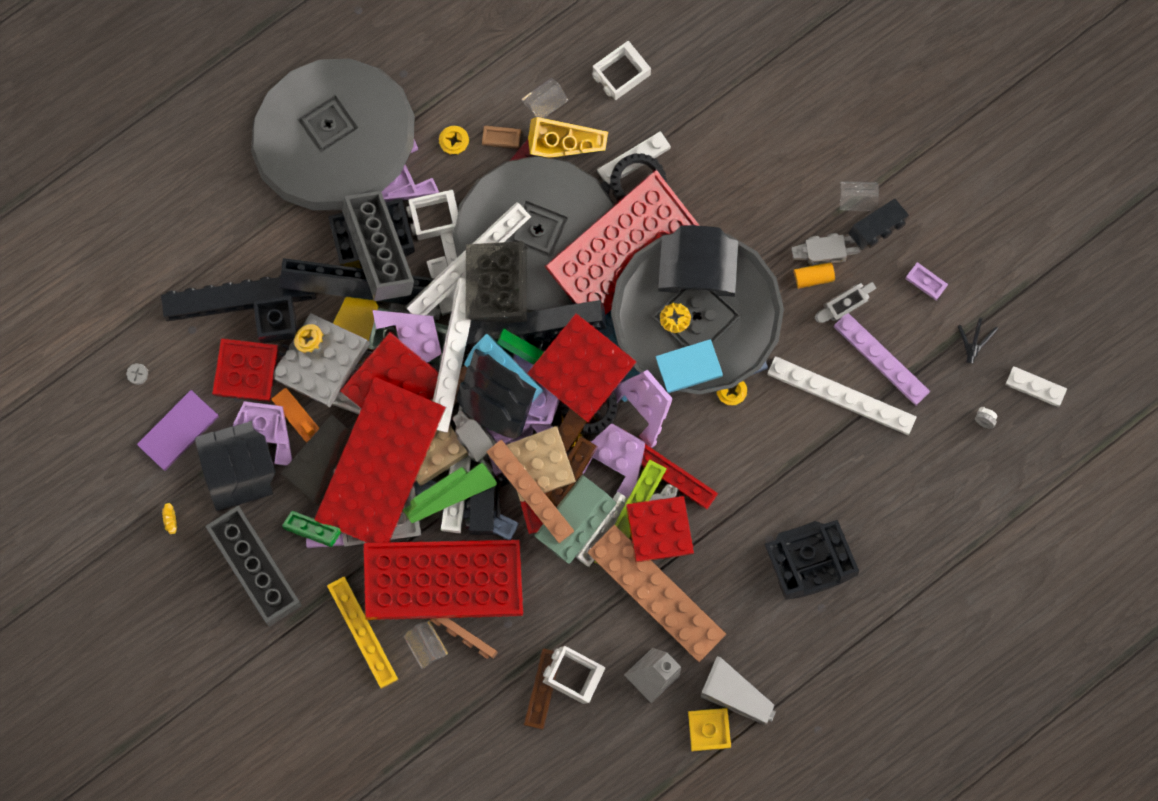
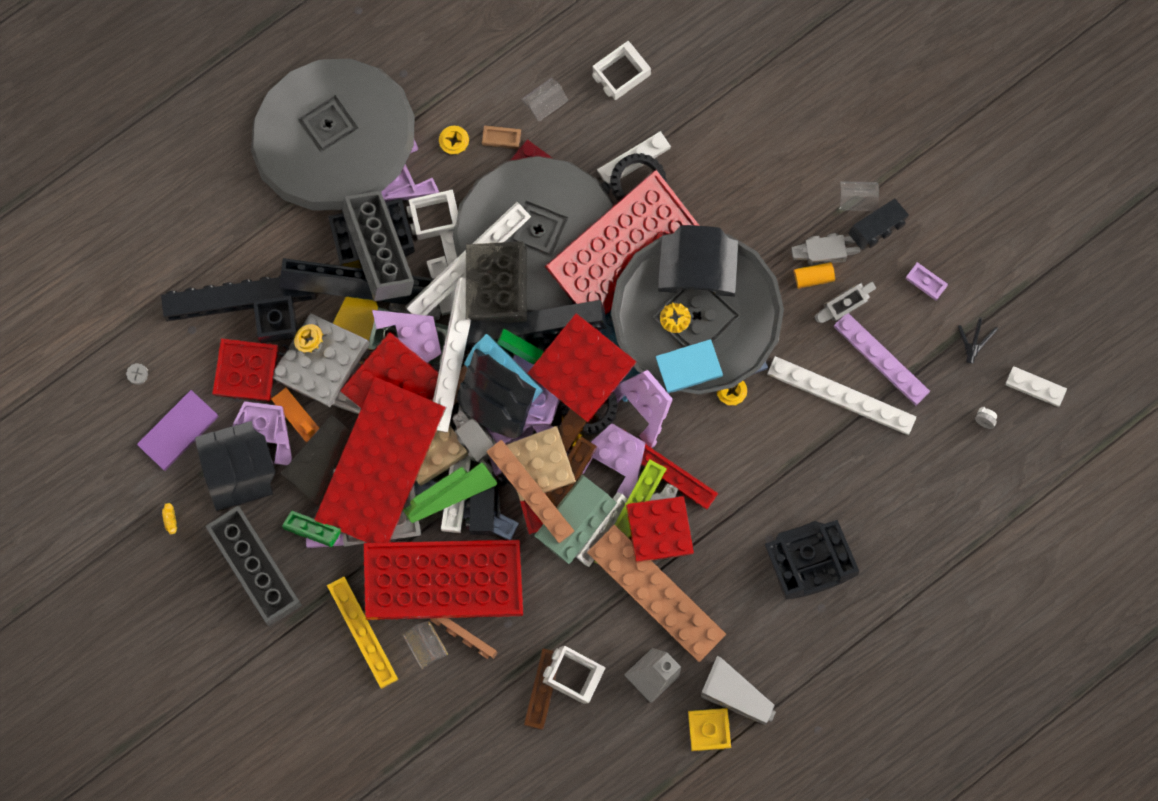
(556, 139): yellow wedge -> none

